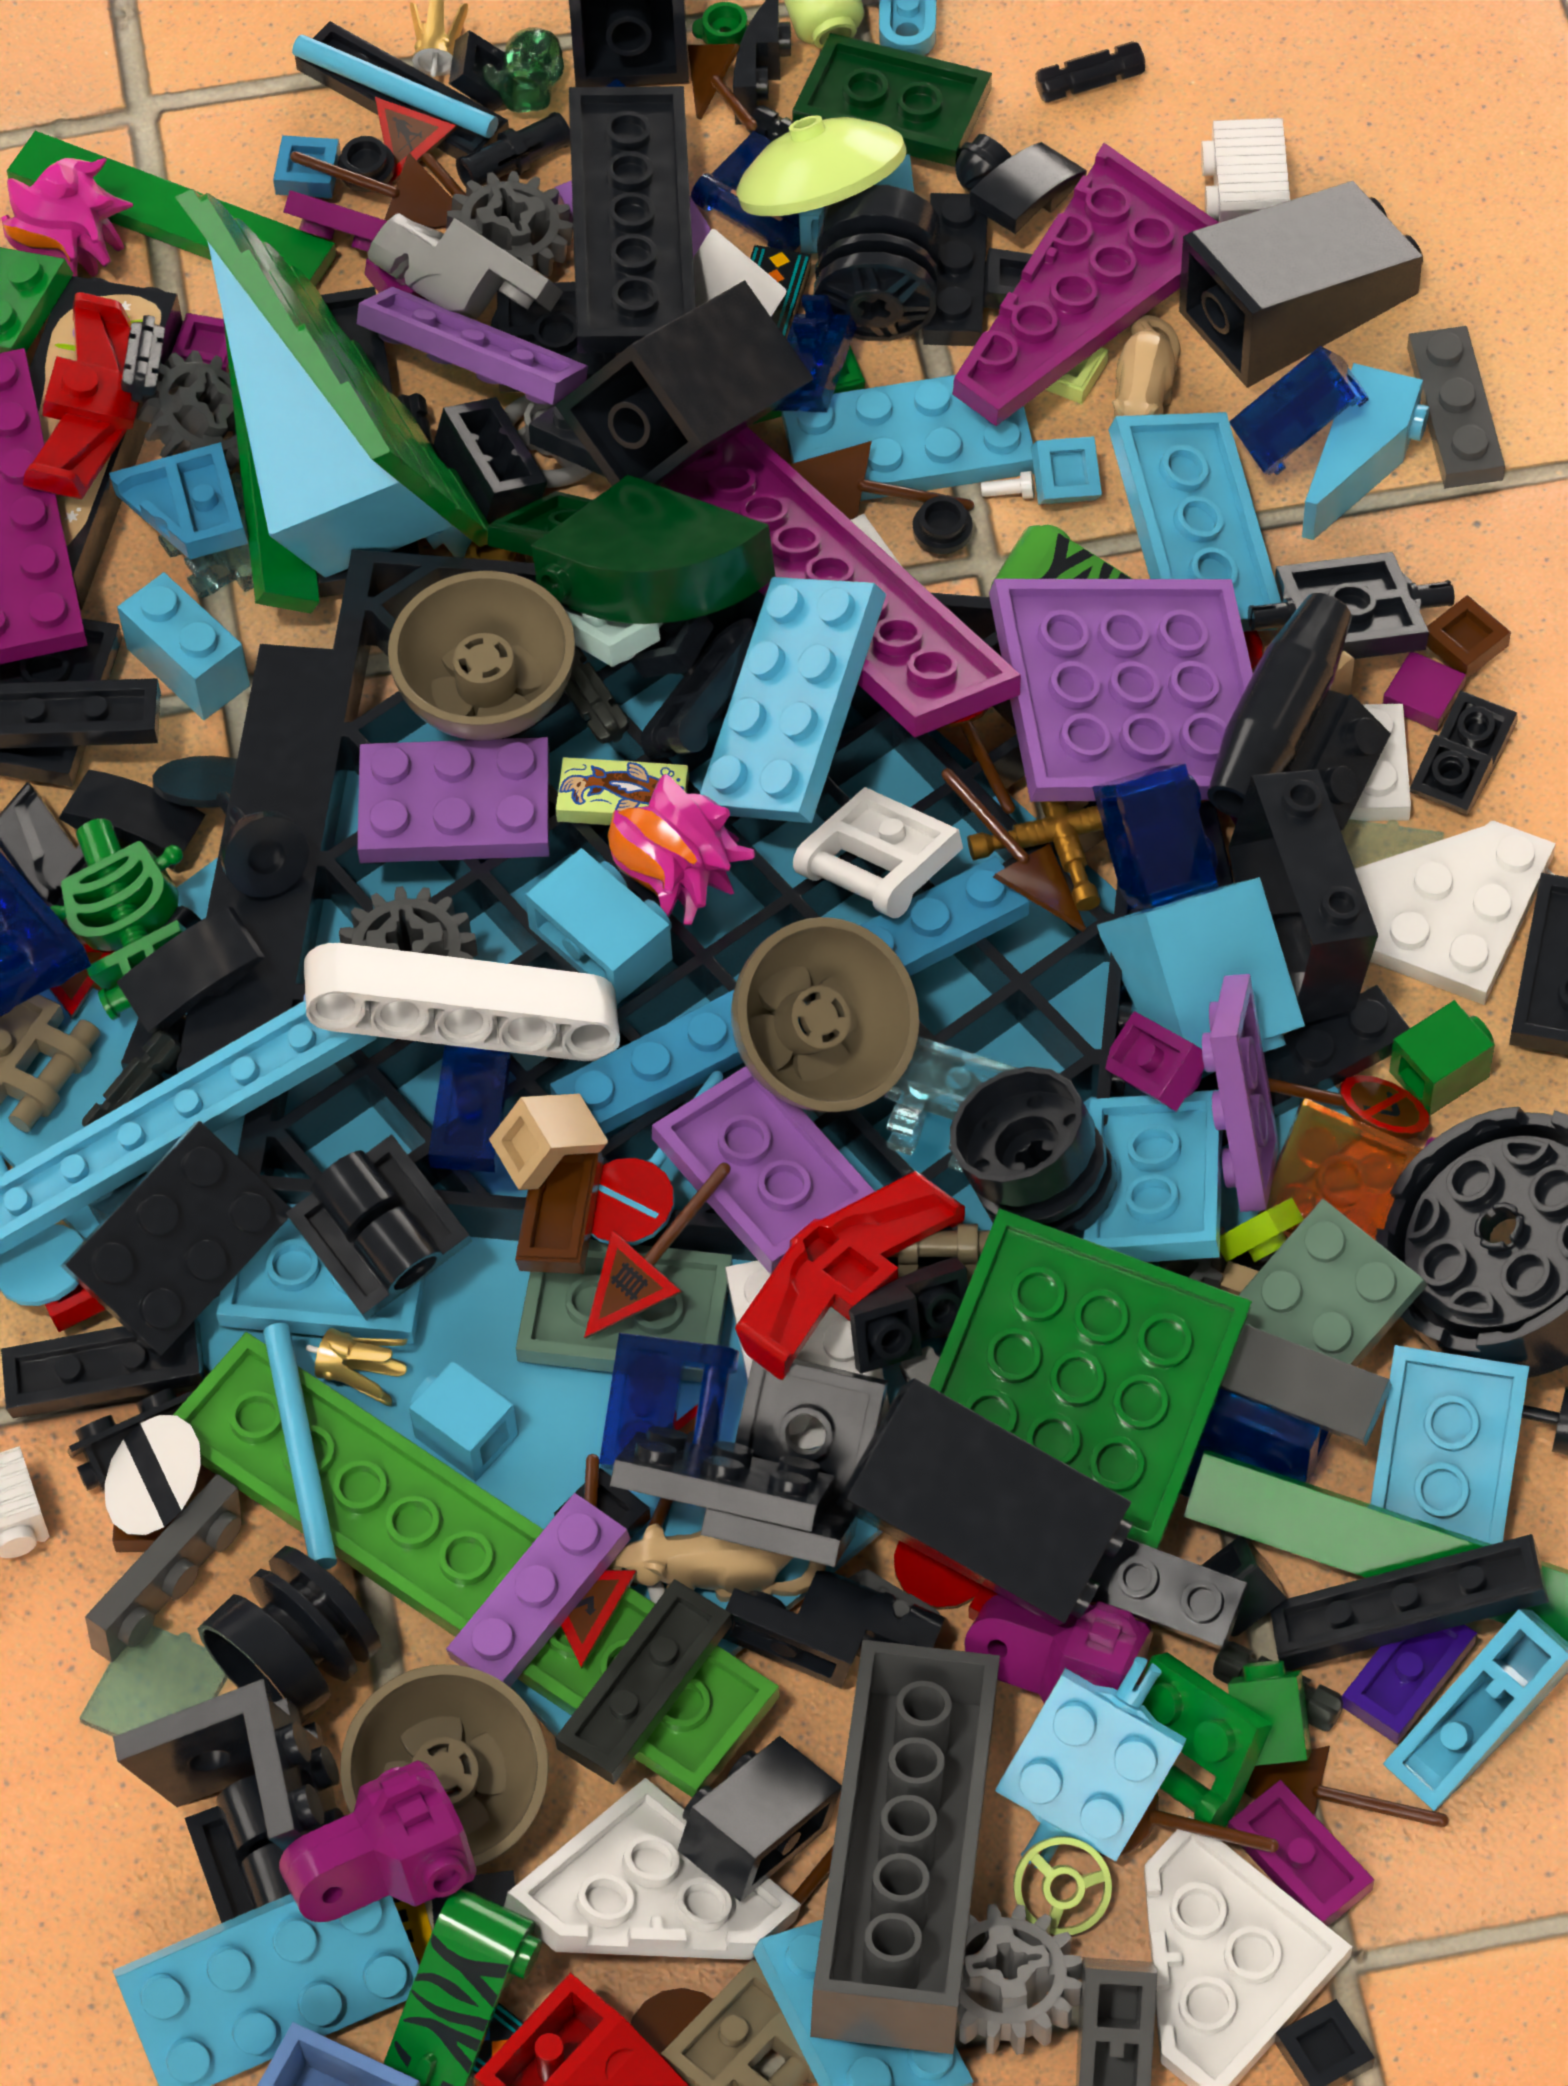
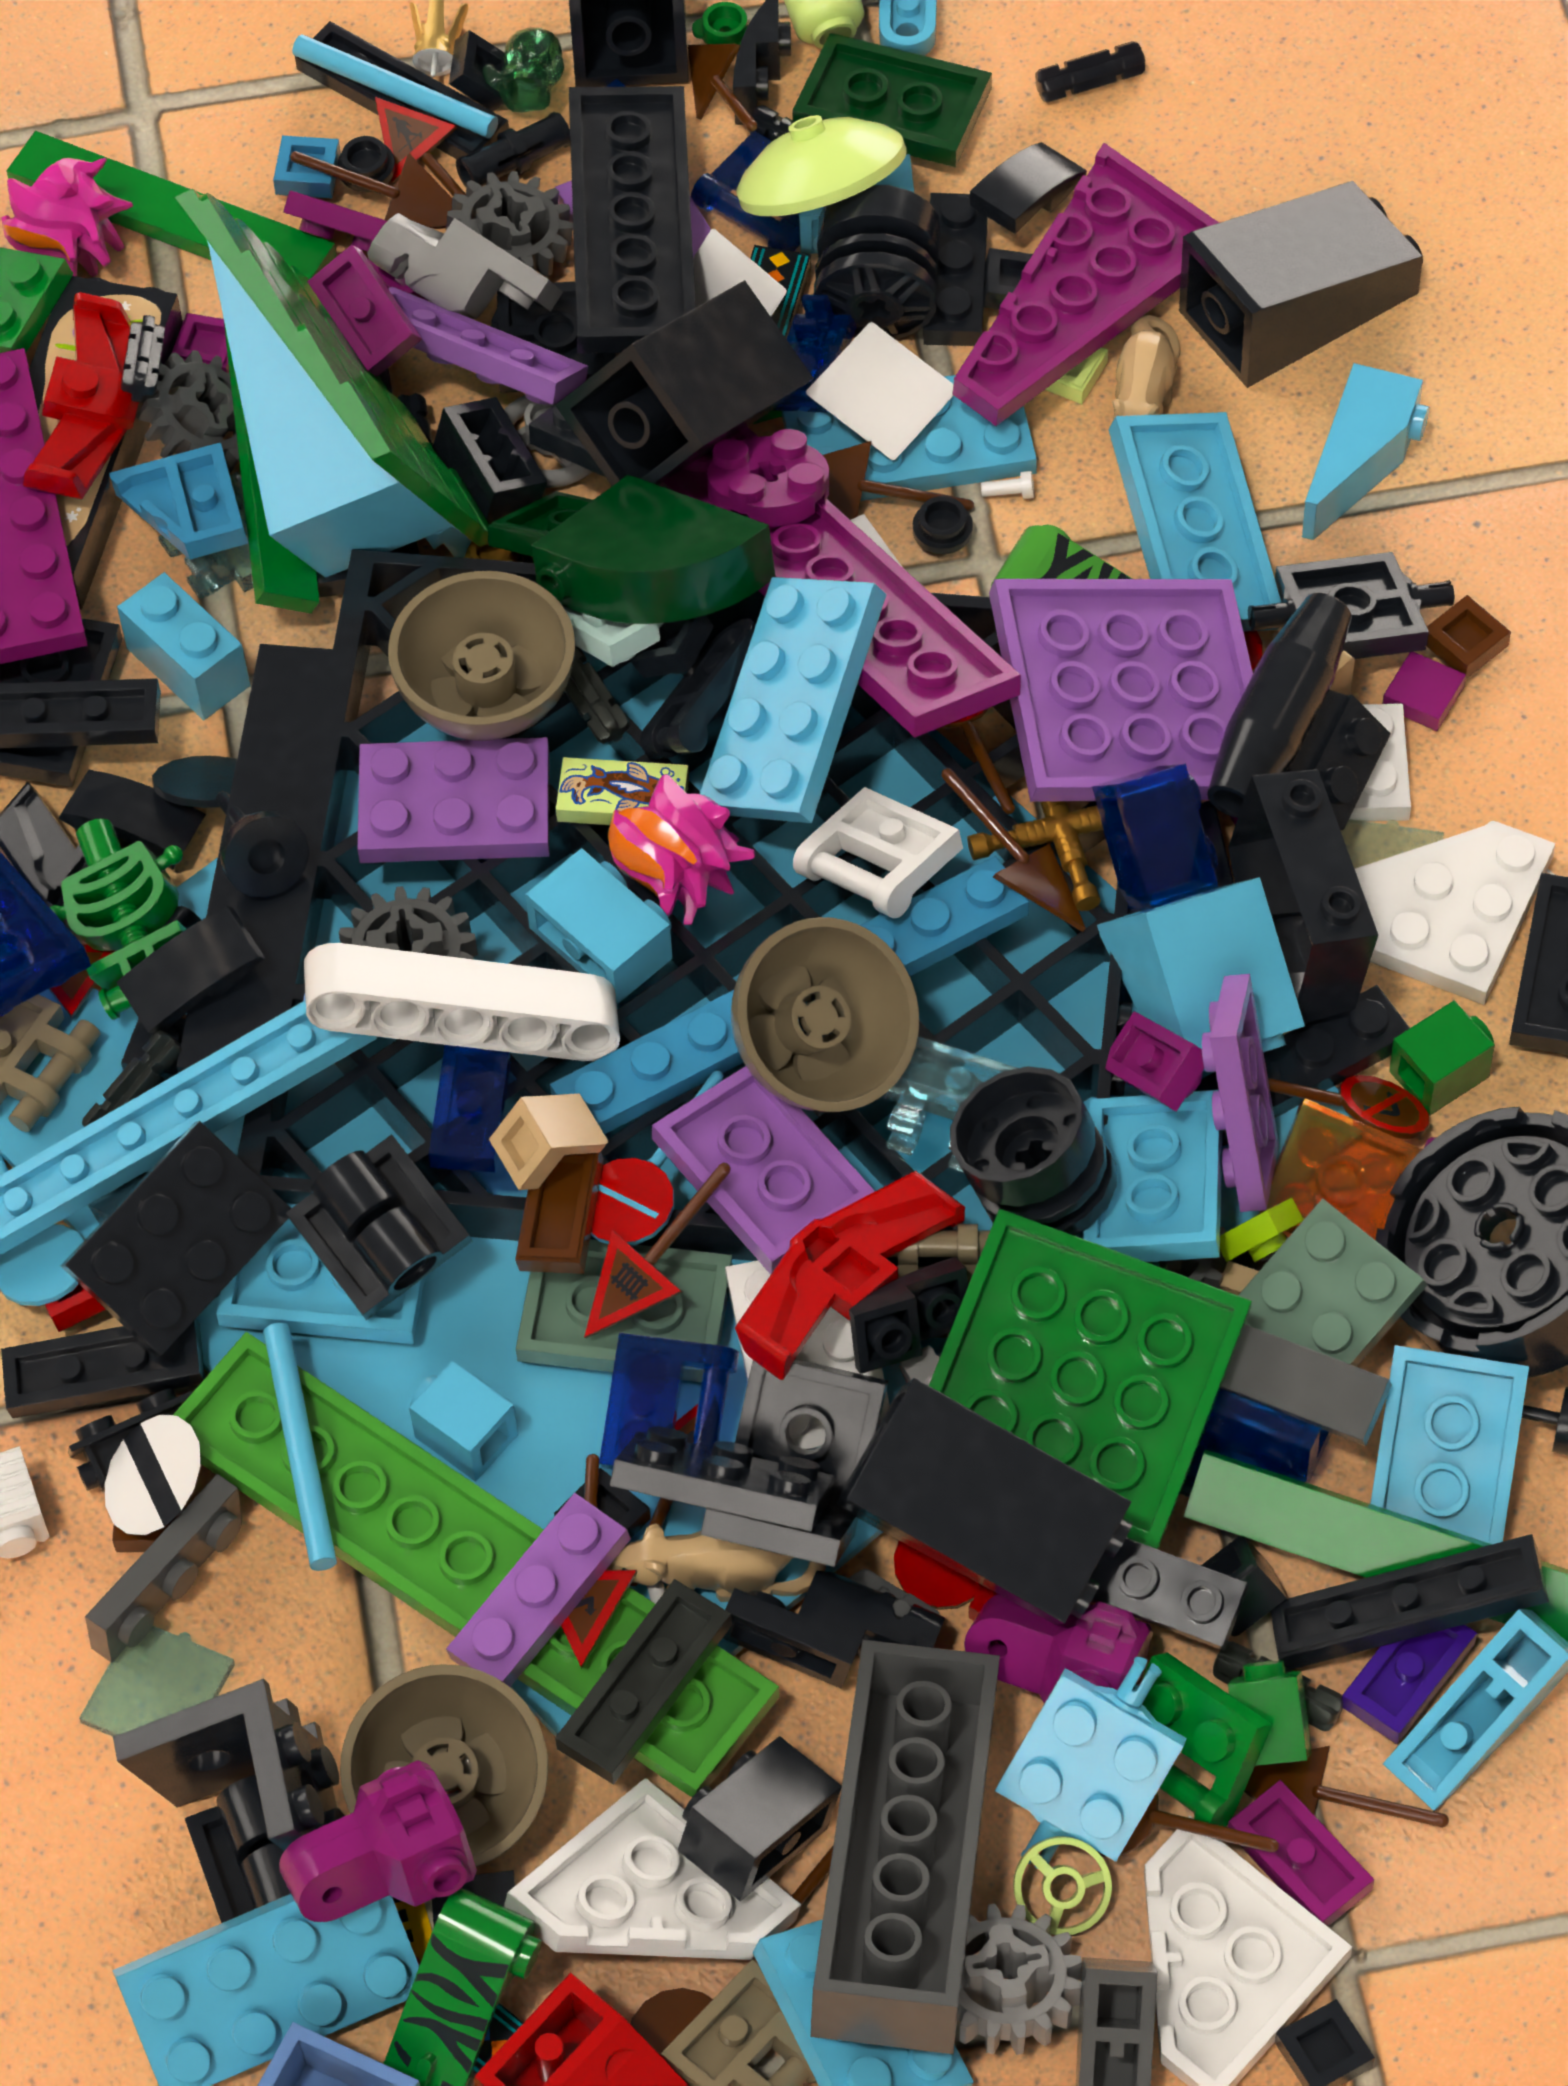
(301, 1626): black wheel -> none
(342, 1354): pearl gold piece -> none
(364, 310): none -> magenta plate
(743, 467): none -> magenta plate
(881, 391): none -> white sticker
(978, 160): black plate -> none
(1066, 470): medium azure plate -> none
(1246, 167): white brick -> none
(1297, 408): clear blue hinge -> none
(1458, 405): dark grey plate -> none
(1464, 752): black slope -> none

